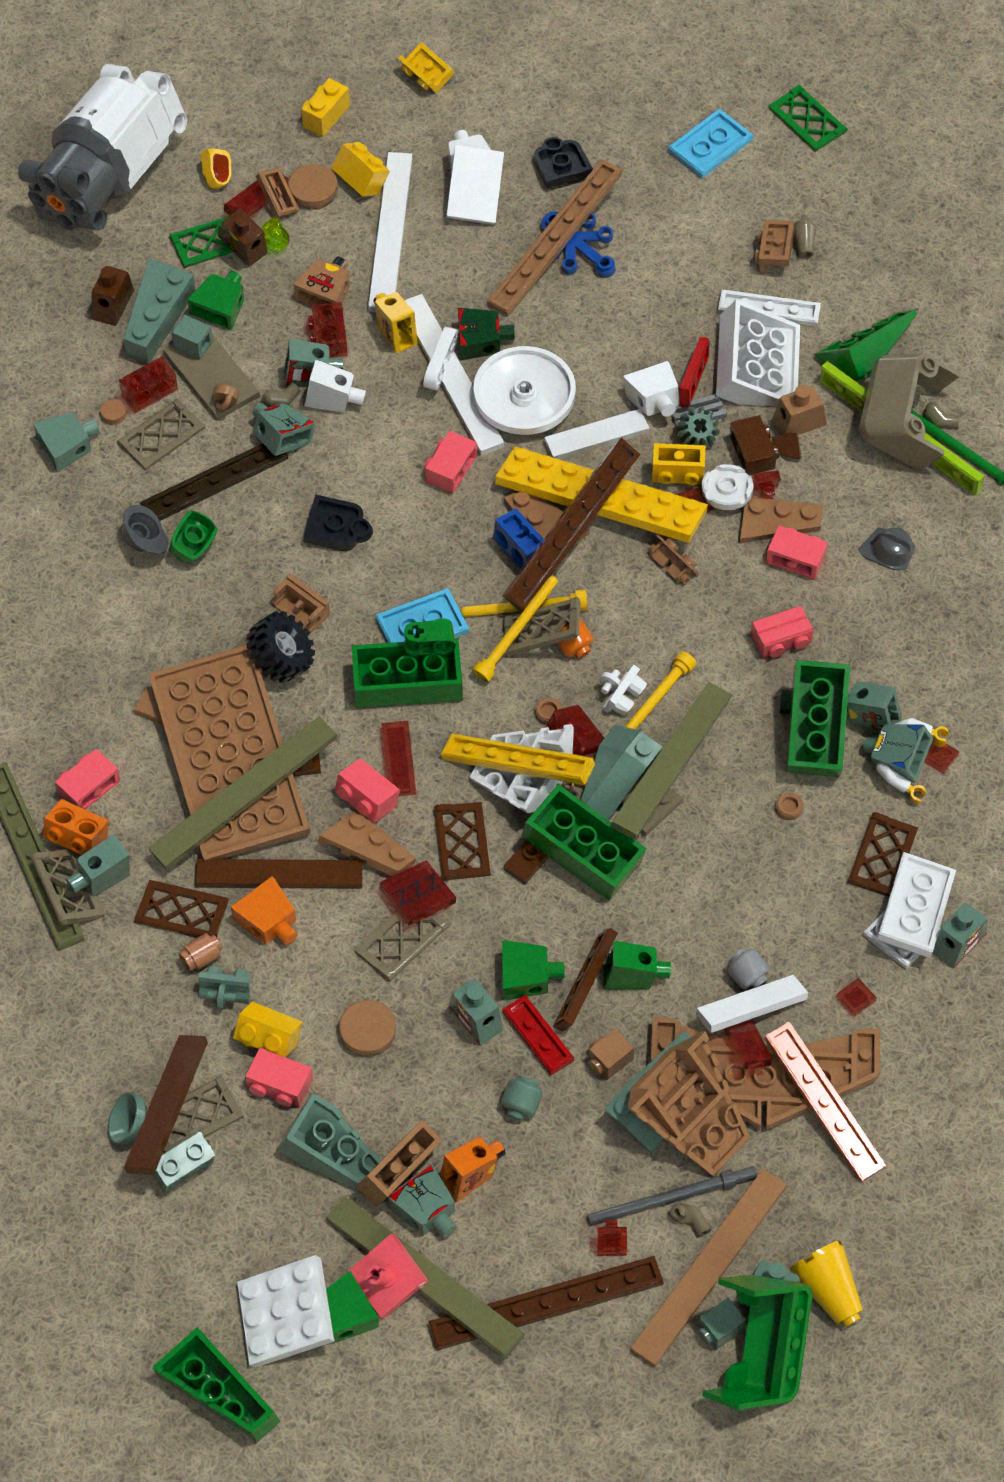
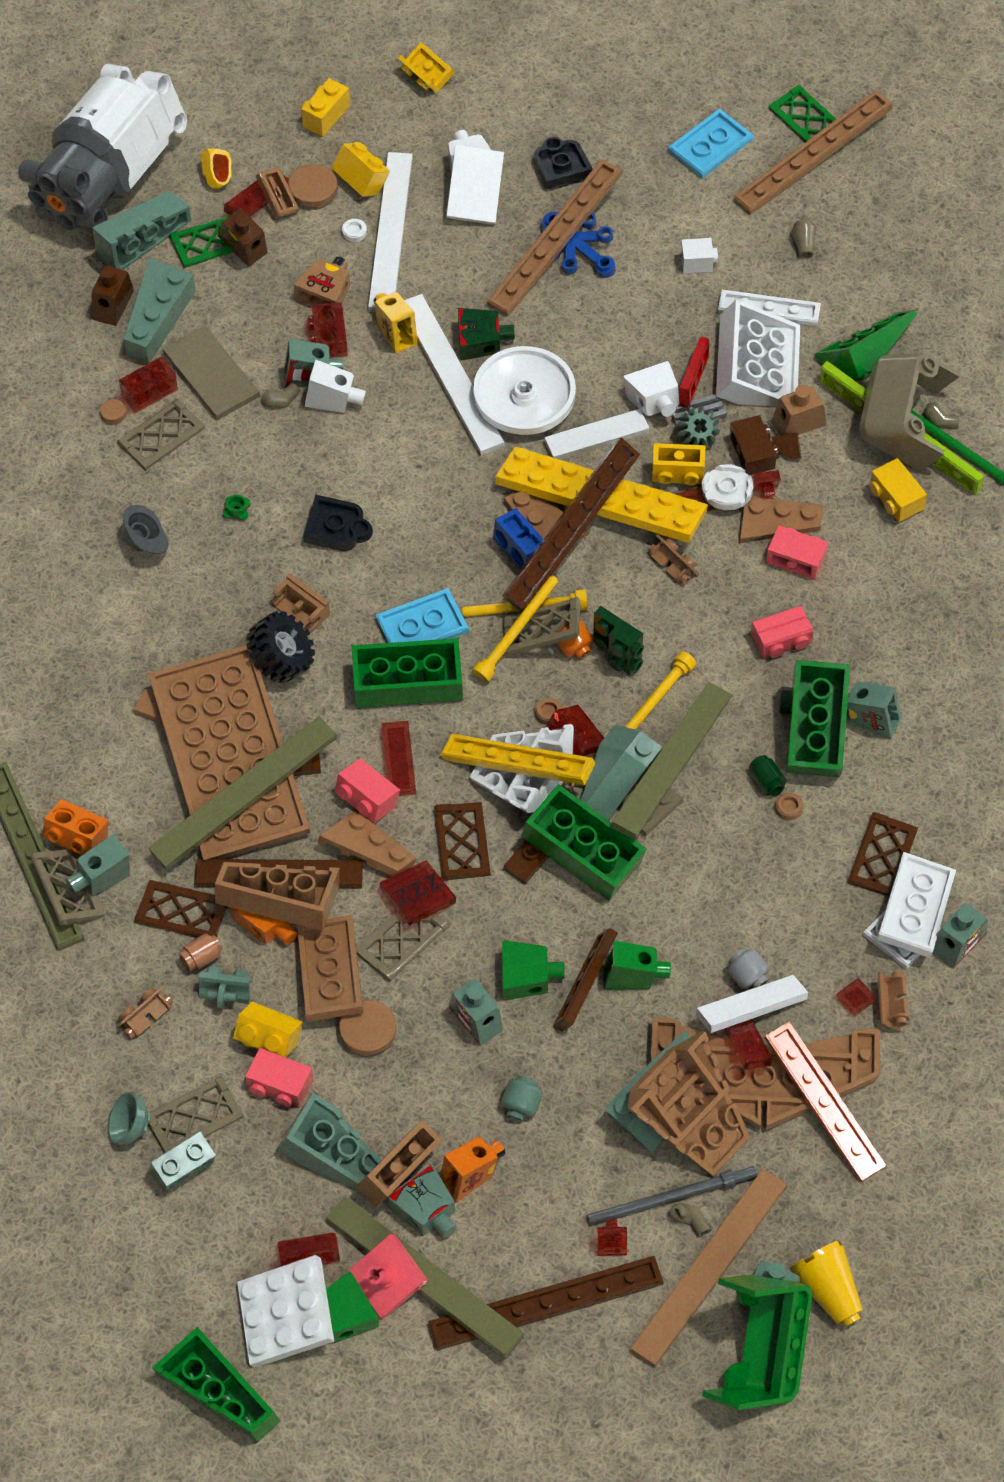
(65, 438): sand green torso -> none
(87, 780): coral brick -> none
(135, 1019): none -> medium nougat hinge
(139, 229): none -> sand green wedge
(166, 1105): reddish brown tile -> none
(192, 336): sand green brick -> none
(192, 536): green piece -> none
(212, 481): dark brown tile -> none
(218, 299): green torso -> none
(225, 396): medium nougat tile -> none
(236, 501): none -> green plate
(275, 234): clear neon green piece -> none
(279, 892): none -> medium nougat wedge
(282, 427): sand green torso -> none
(322, 1245): none -> clear red bracket
(330, 969): none -> medium nougat plate
(354, 230): none -> white tile
(431, 636): green piece -> none
(440, 358): white beam -> none
(451, 461): coral brick -> none
(538, 1035): red tile -> none
(610, 1054): medium nougat brick -> none
(620, 639): none -> dark green plate
(629, 682): white hips -> none
(698, 255): none -> white brick
(721, 1324): sand green brick -> none
(767, 775): none -> dark green brick
(775, 244): medium nougat bracket -> none
(813, 152): none -> medium nougat tile
(889, 548): dark grey piece -> none
(892, 1010): none -> medium nougat hinge
(897, 490): none -> yellow brick
(902, 751): sand green torso -> none
(941, 757): clear red tile -> none

